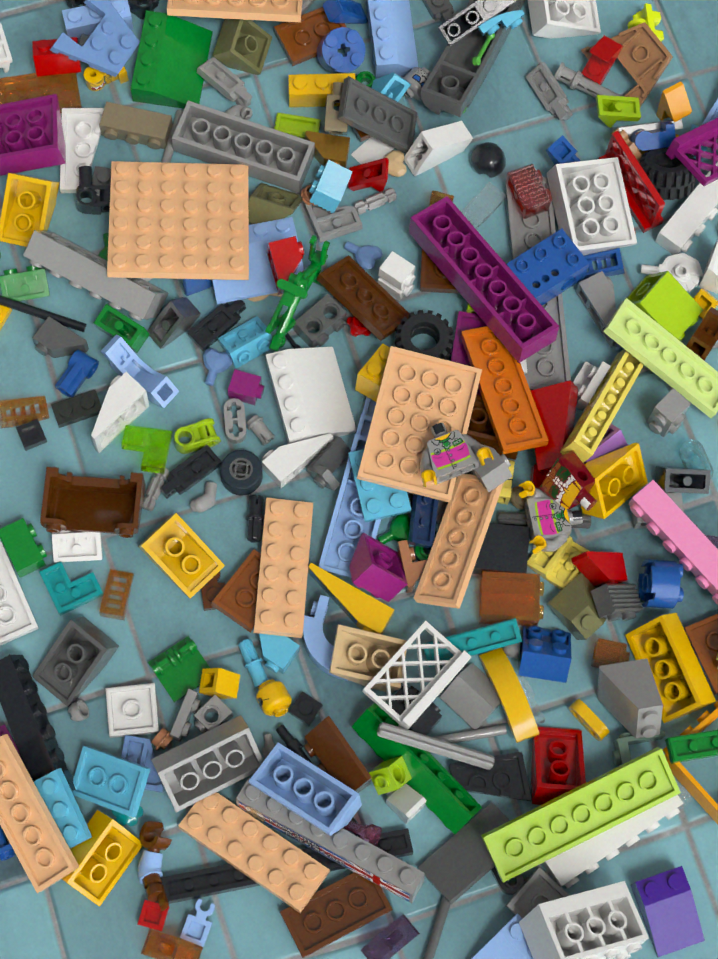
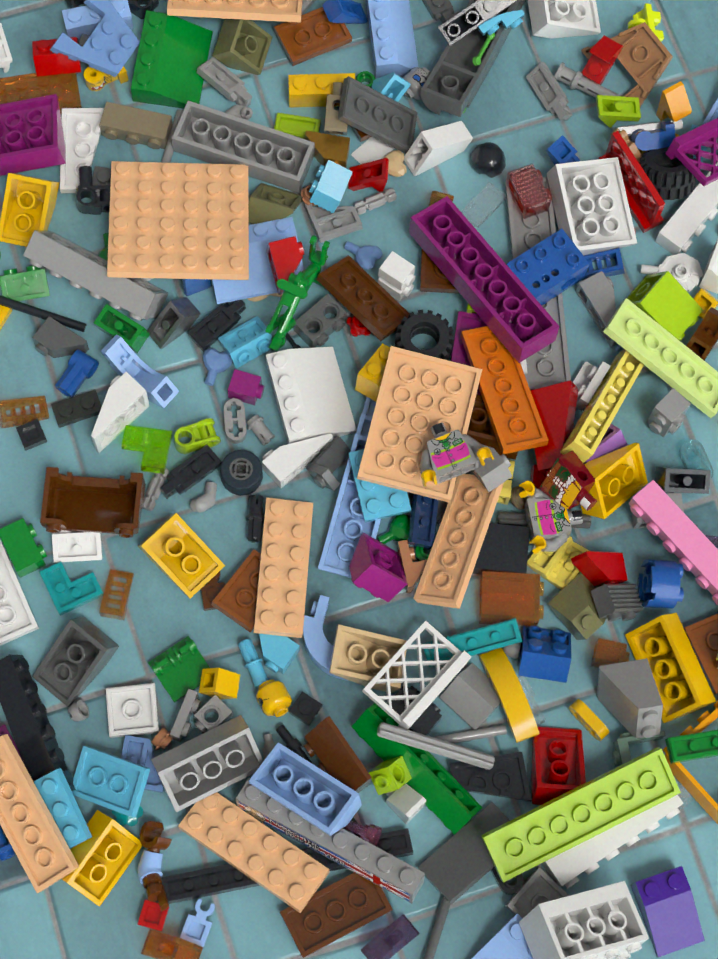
(337, 62): brick -> none
(360, 607): yellow slope -> none

